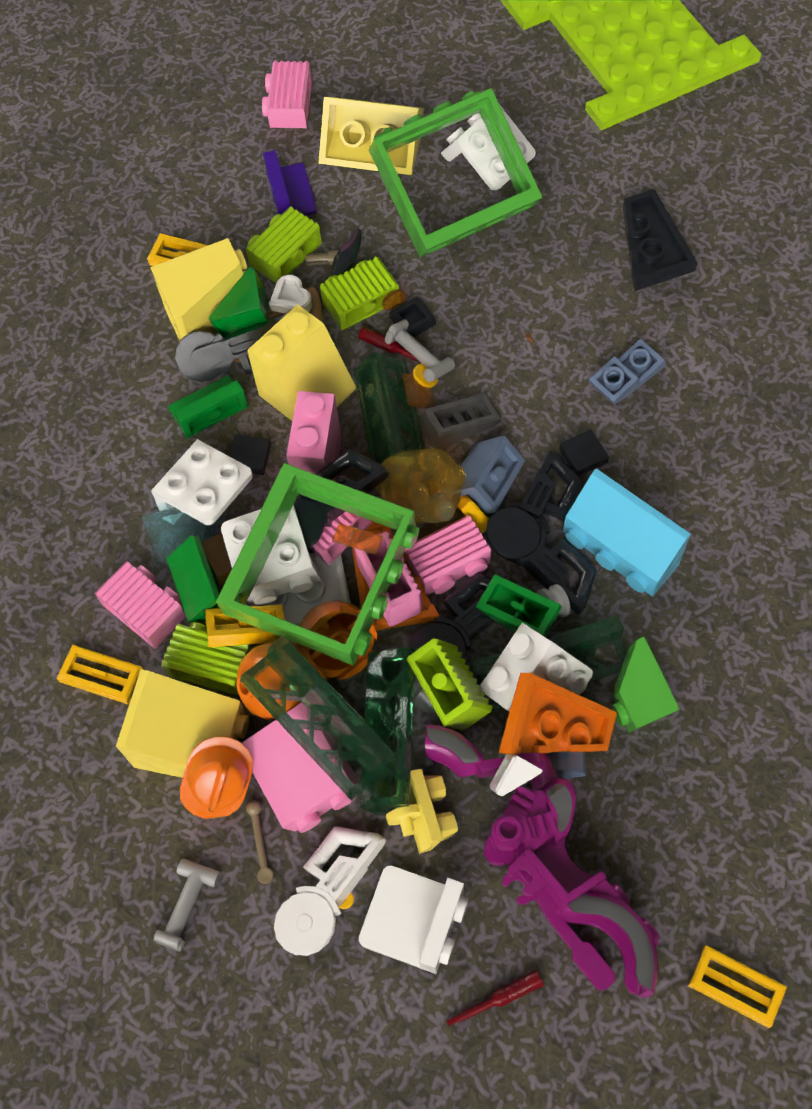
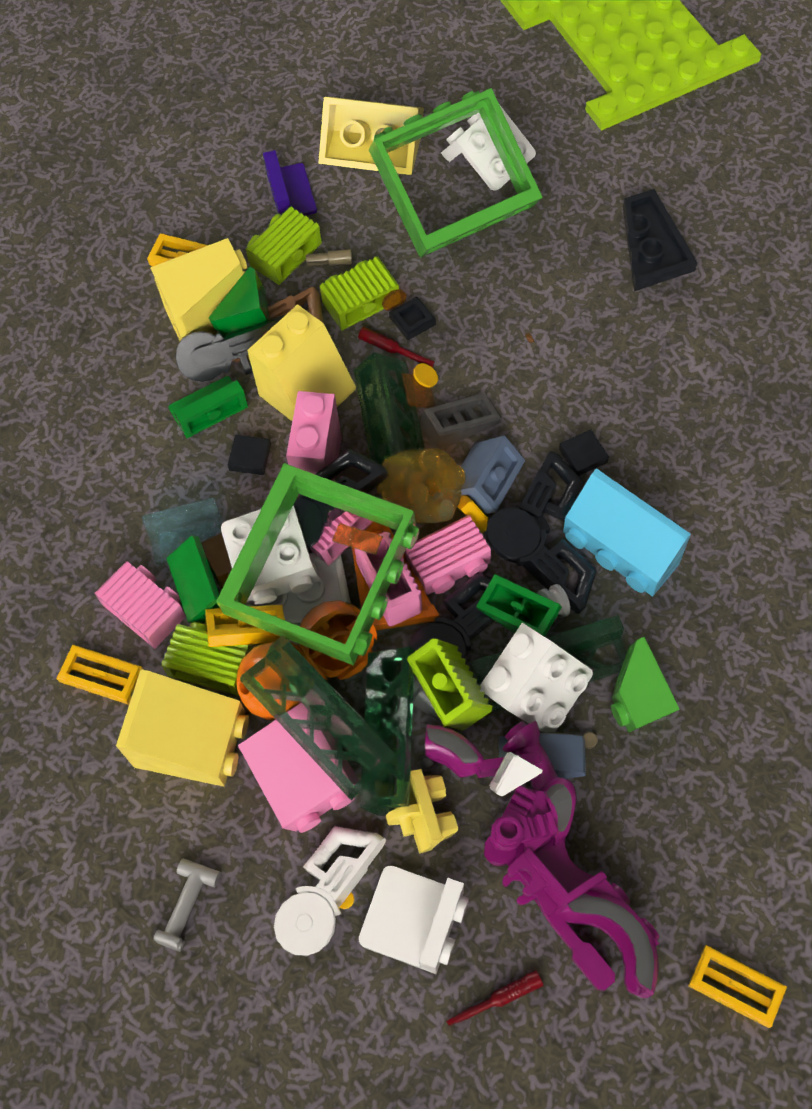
(202, 483): white bracket -> none
(216, 777): orange piece -> none
(265, 874): dark tan hinge -> none
(288, 95): bright pink brick -> none
(288, 294): white tile -> none
(347, 254): black bar -> none
(435, 367): light grey piece -> none
(554, 720): orange wing -> none
(629, 372): sand blue slope -> none

